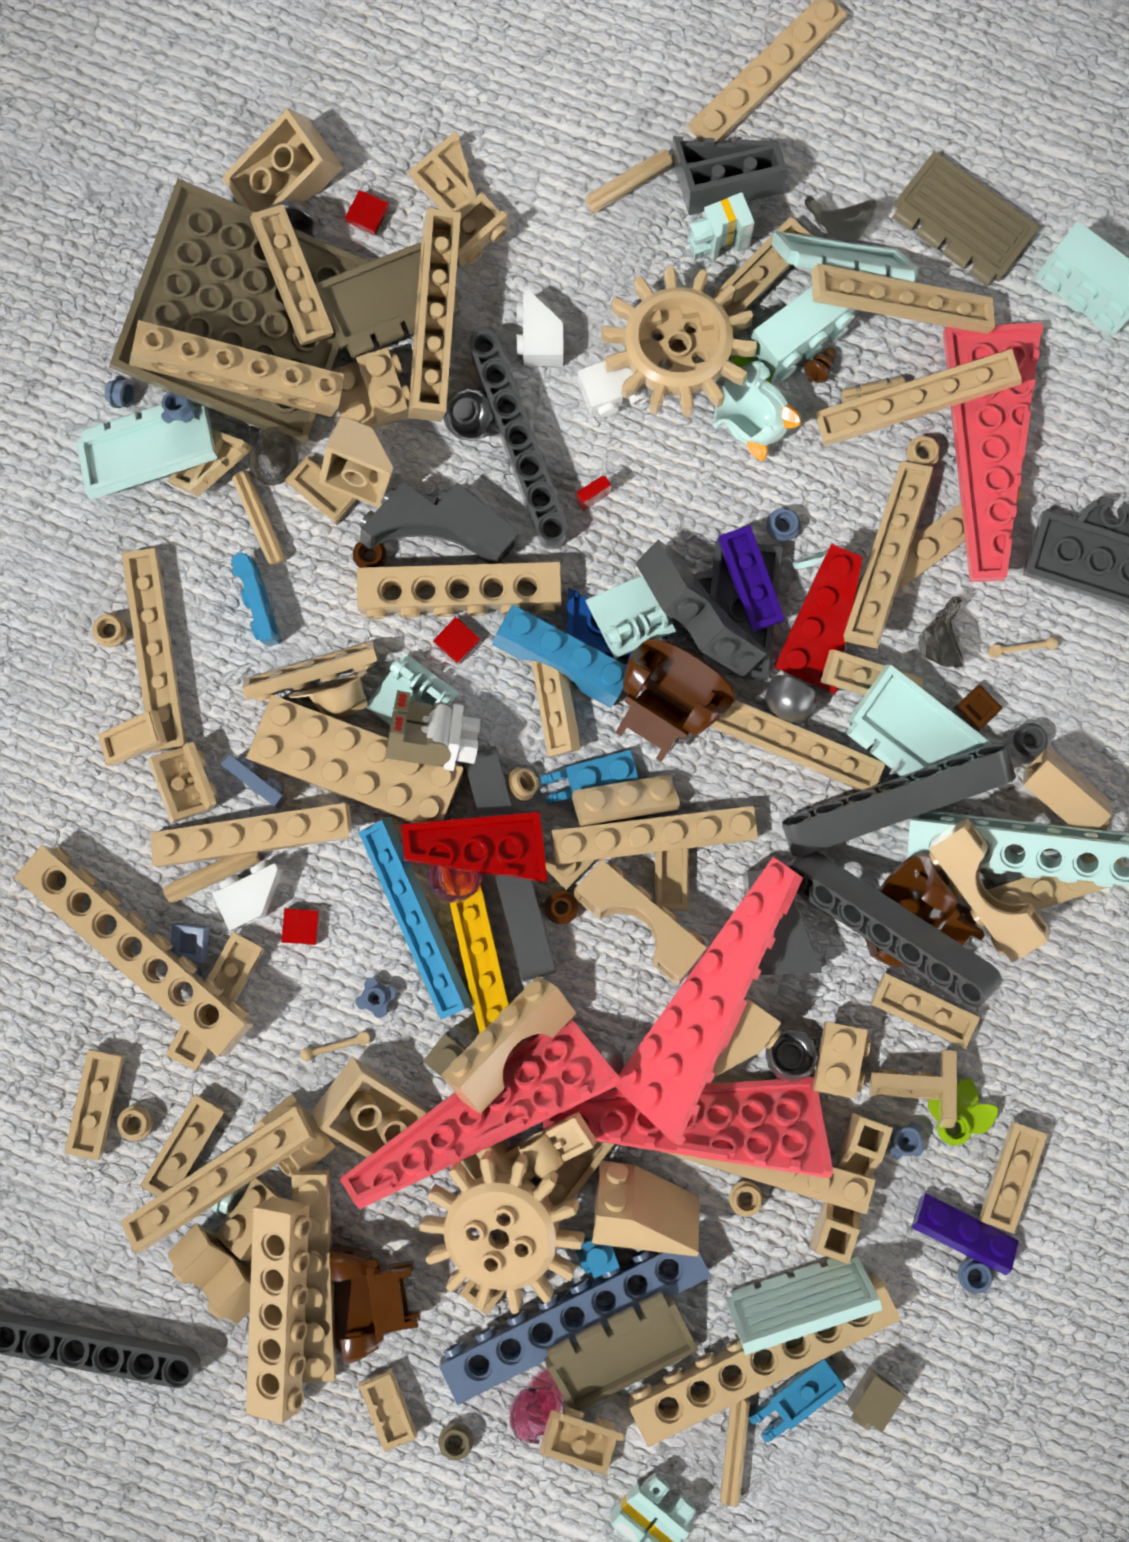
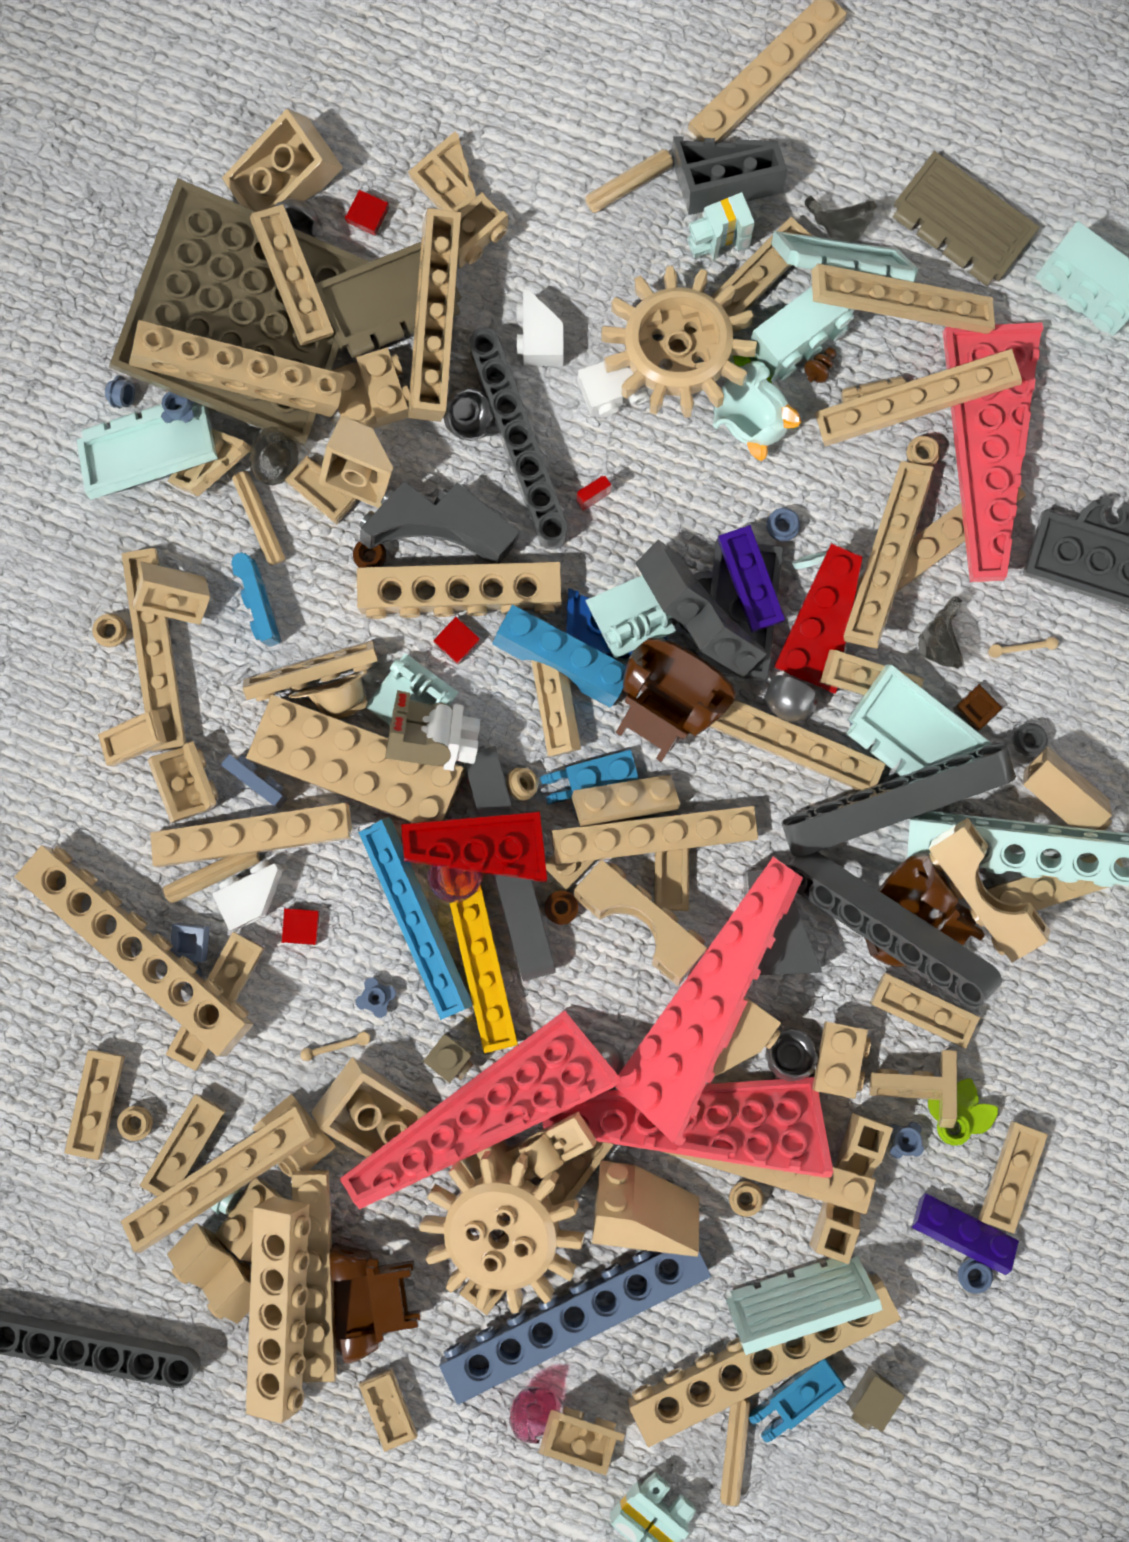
(171, 593): none -> tan panel
(451, 1451): dark tan plate -> none
(478, 1071): tan arch -> none
(597, 1258): dark azure brick -> none
(620, 1353): dark tan hinge -> none

